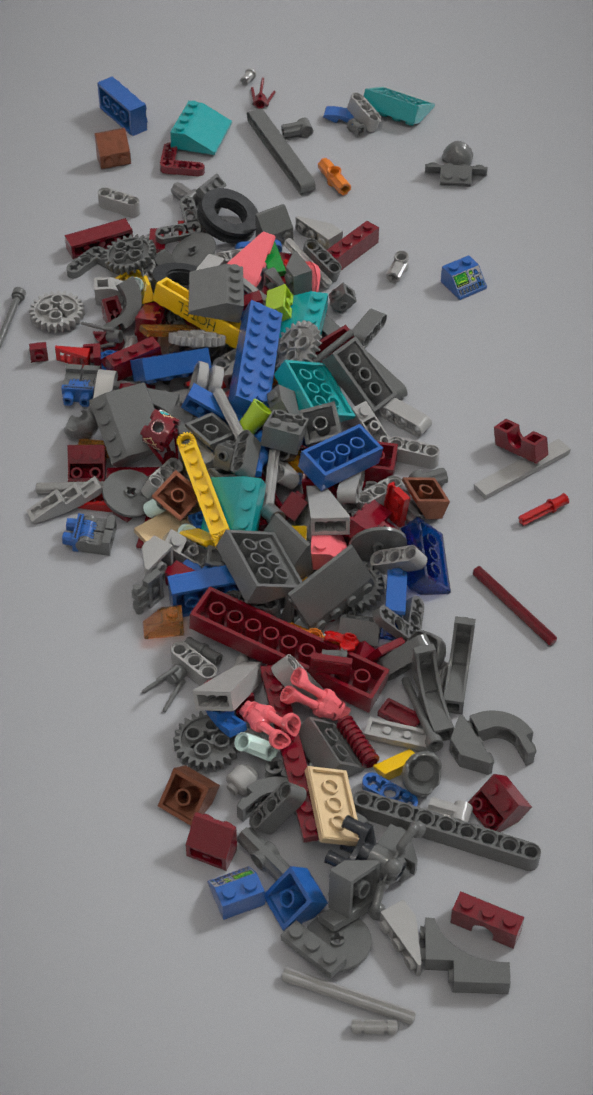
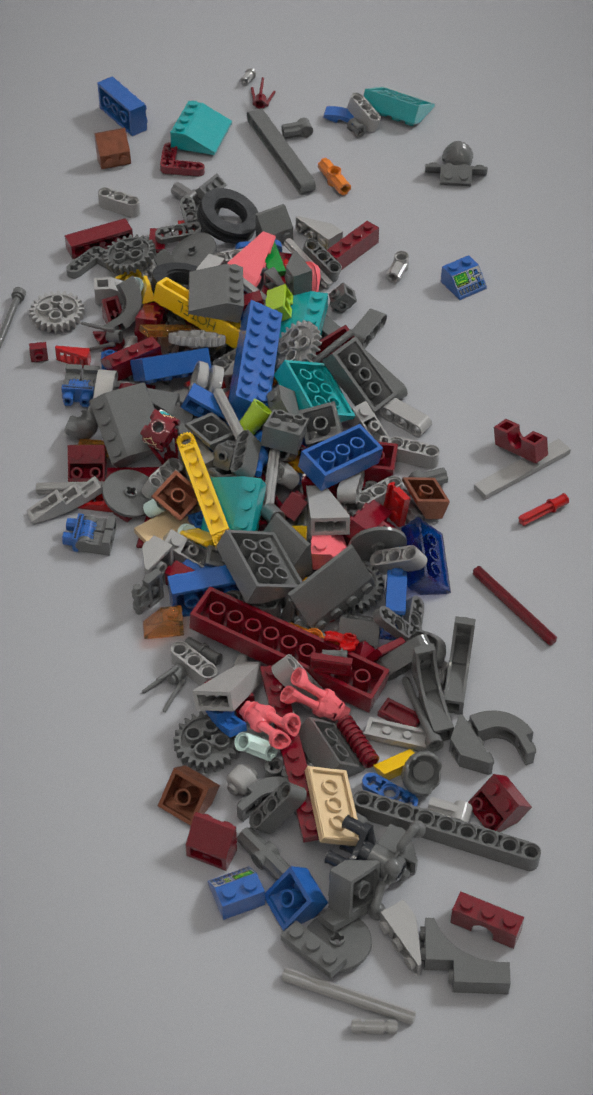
(95, 353): dark red bracket -> none

